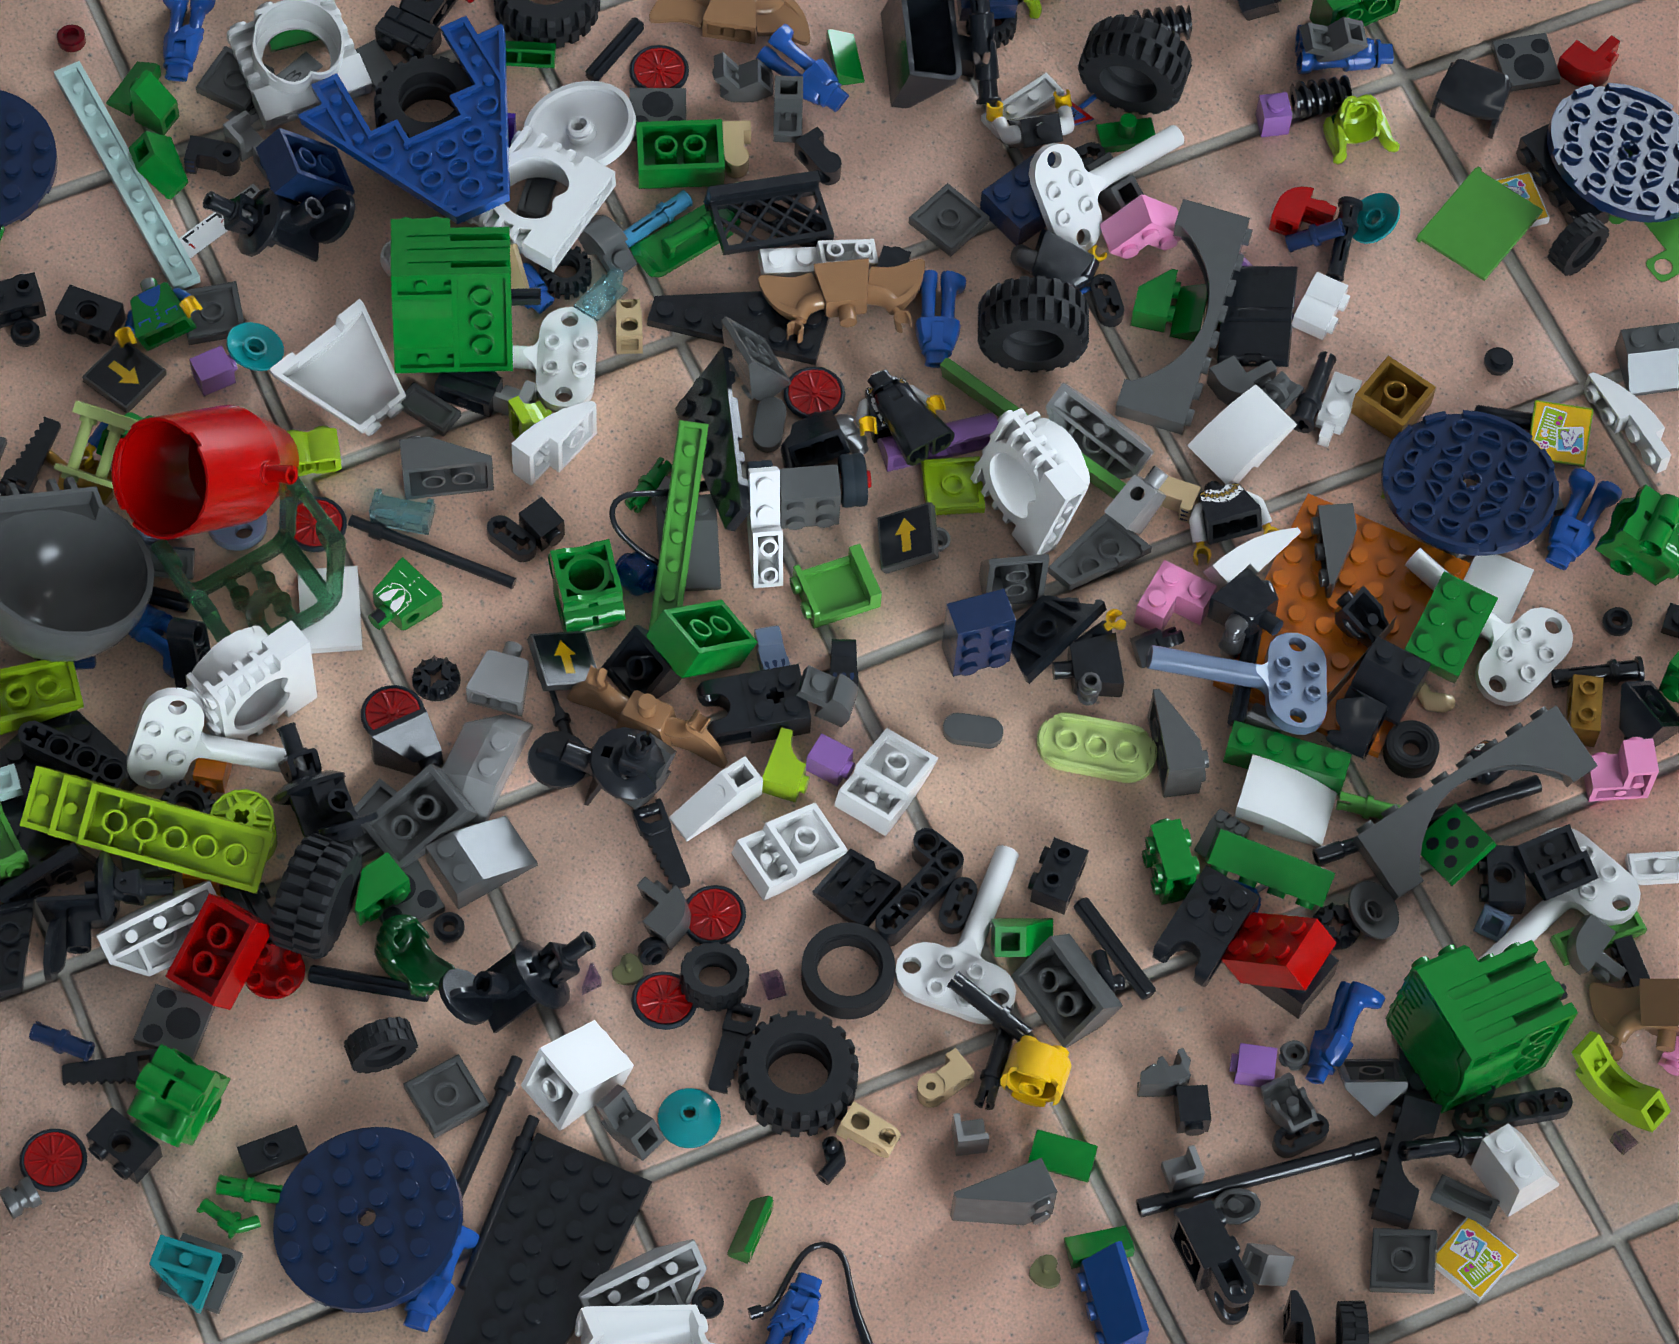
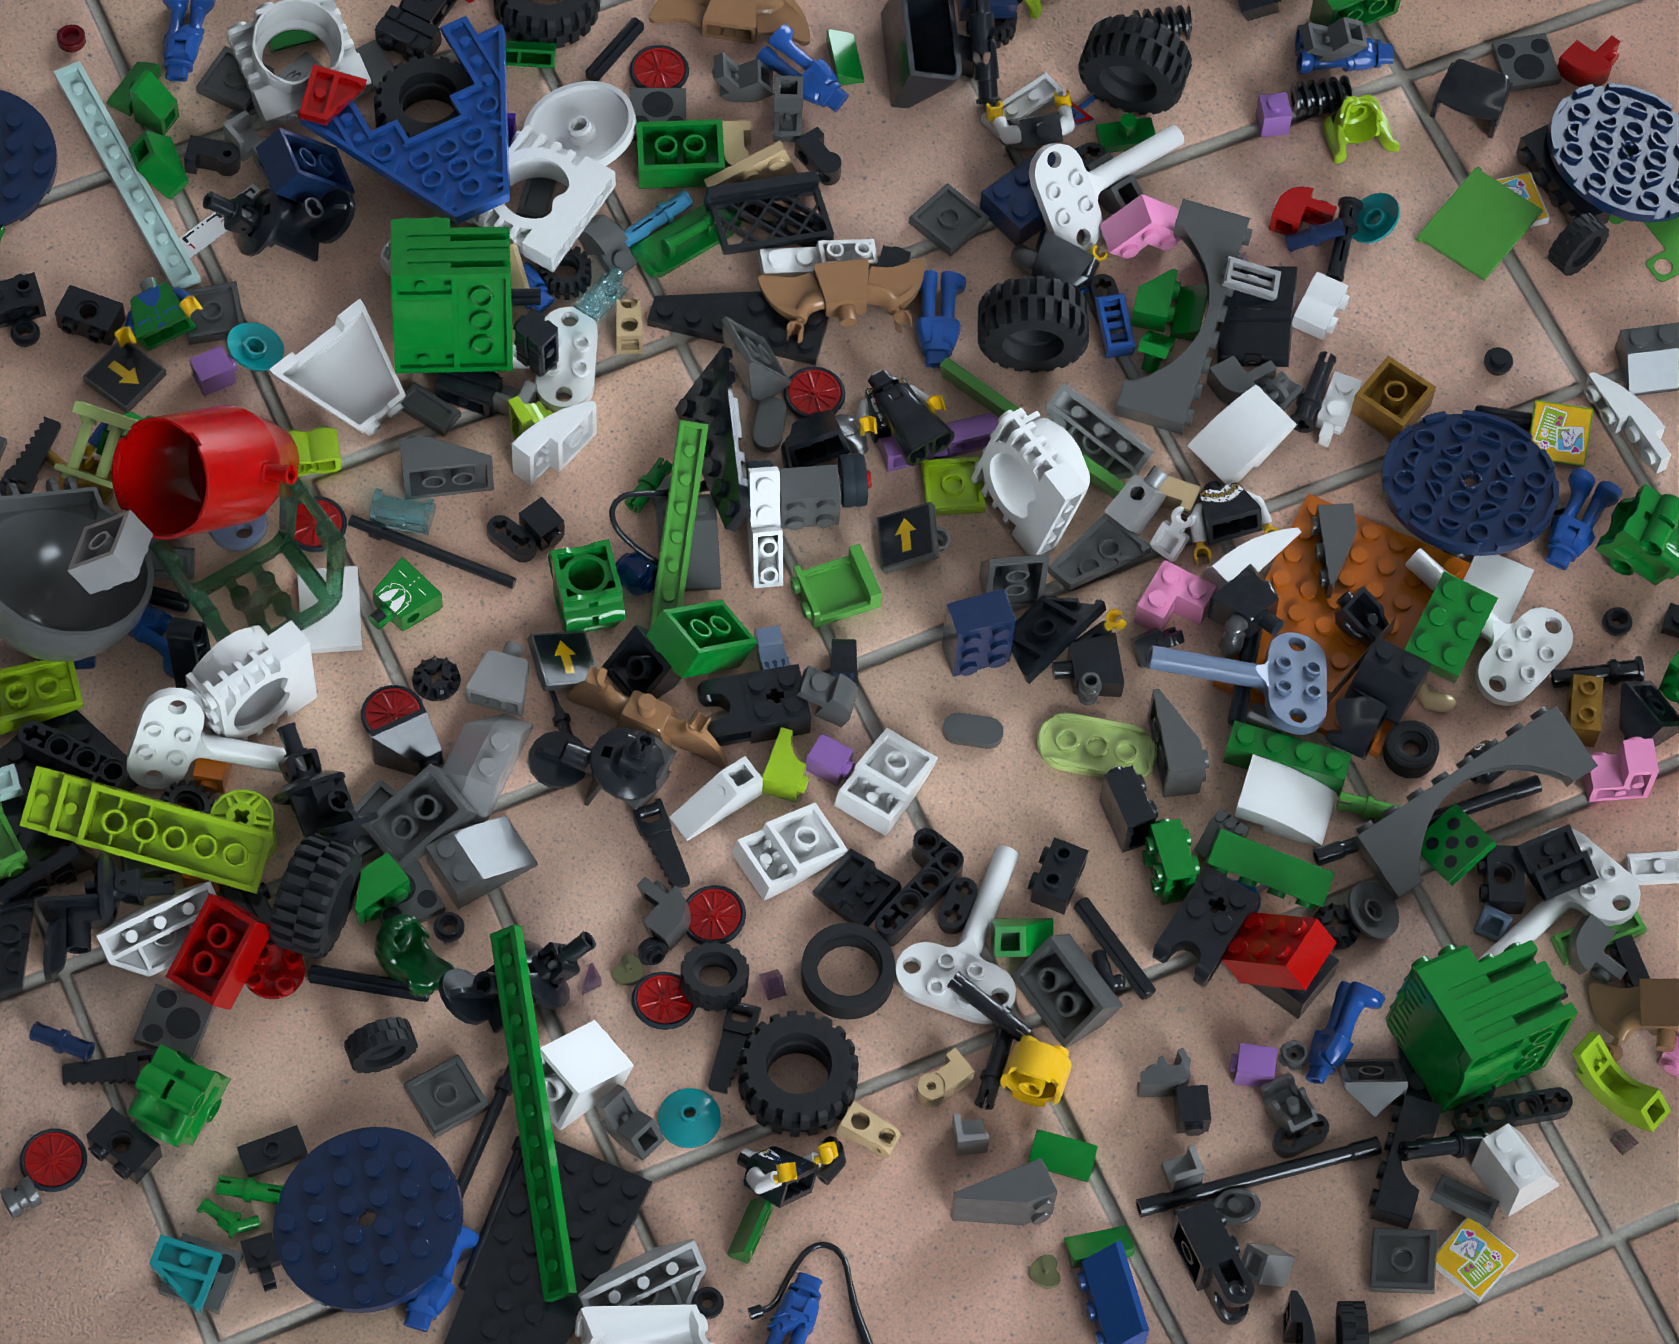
(110, 552): none -> light grey brick
(261, 1257): none -> black plate
(328, 94): none -> red wing
(533, 1114): none -> green plate
(536, 342): none -> black brick
(765, 163): none -> tan wing
(782, 1175): none -> torso
(1116, 349): none -> blue slope
(1127, 807): none -> black brick
(1155, 348): none -> green tile
(1170, 537): none -> white plate
(1248, 288): none -> light grey tile

